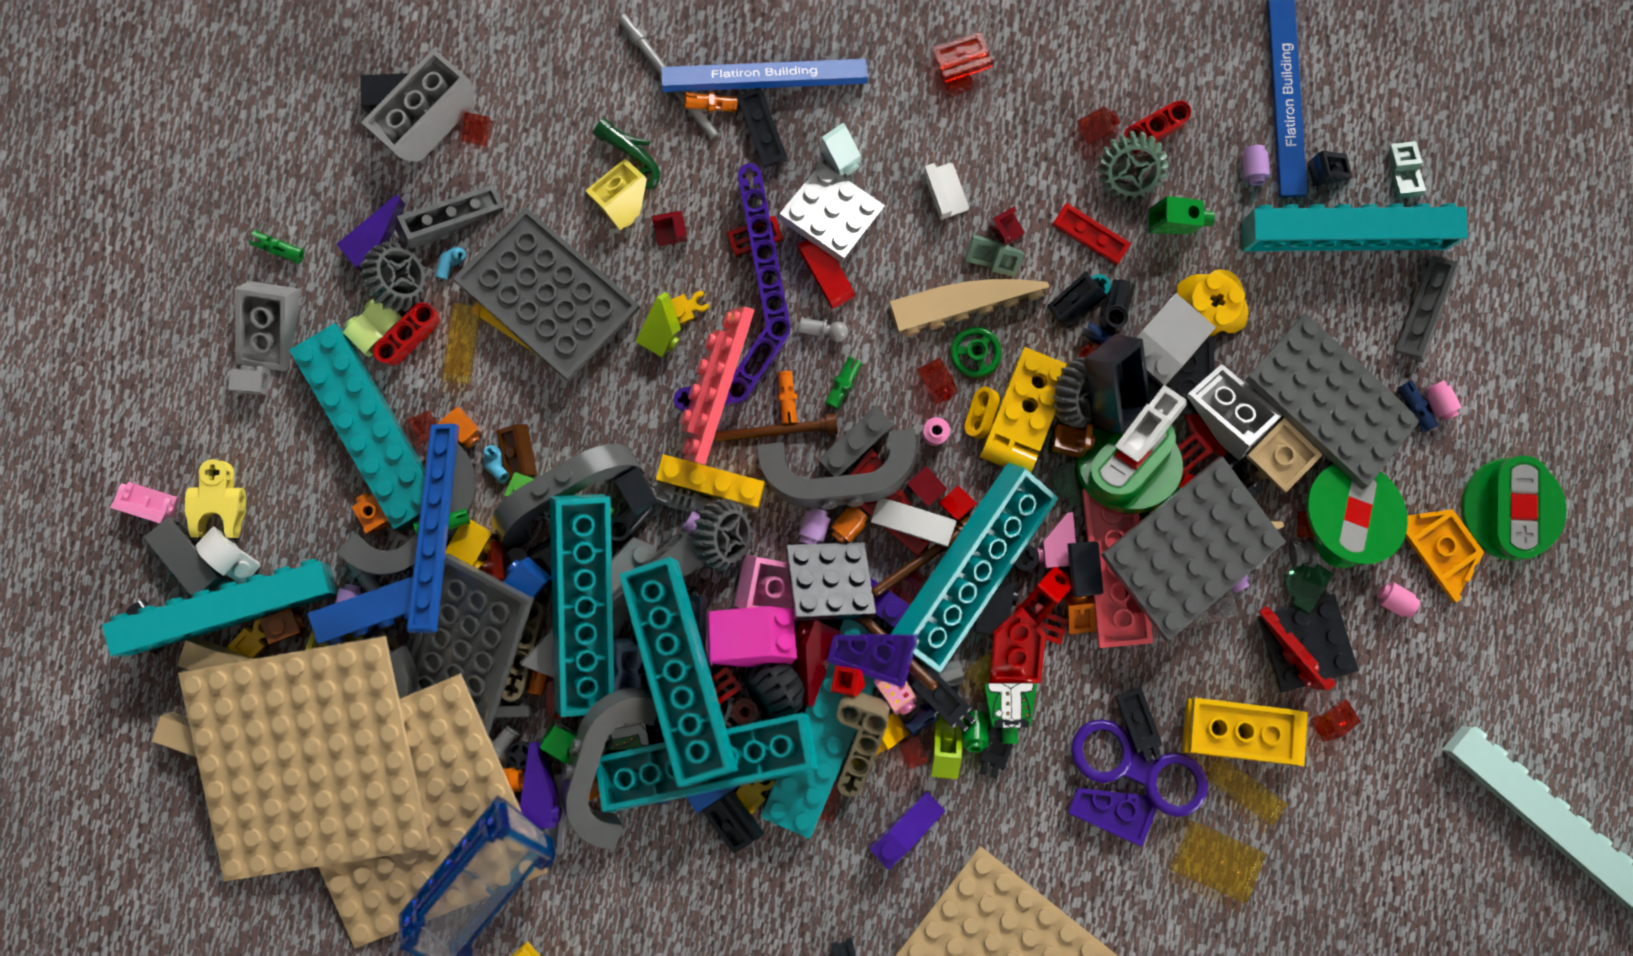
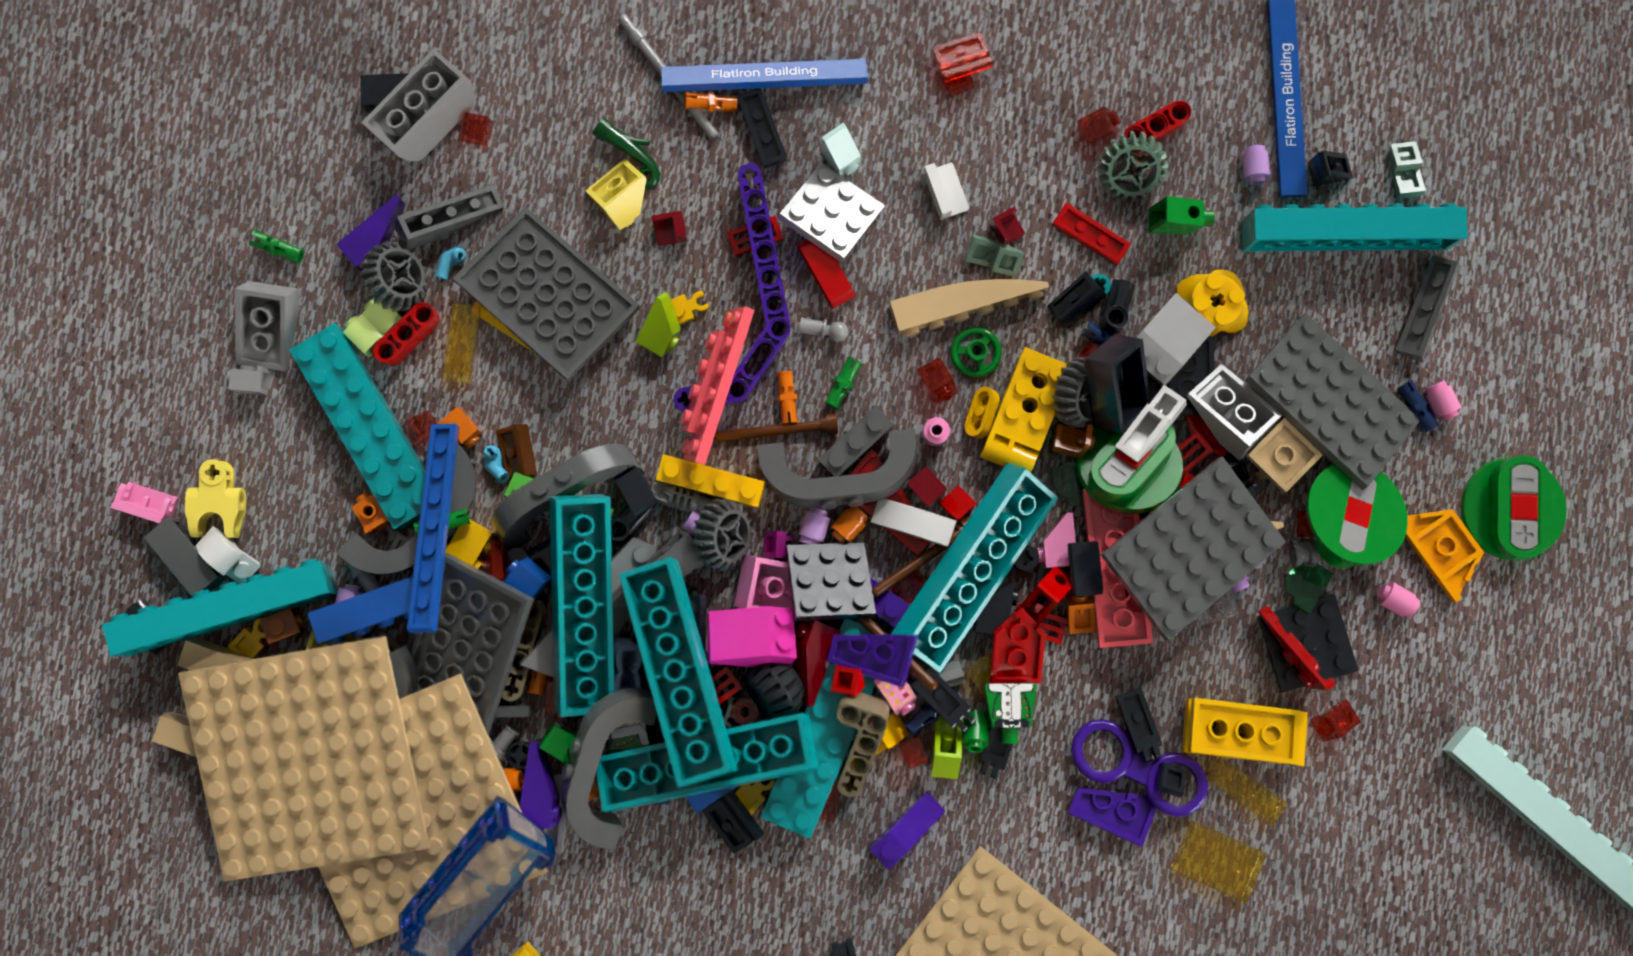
(775, 544): none -> magenta tile
(1171, 779): none -> black tile

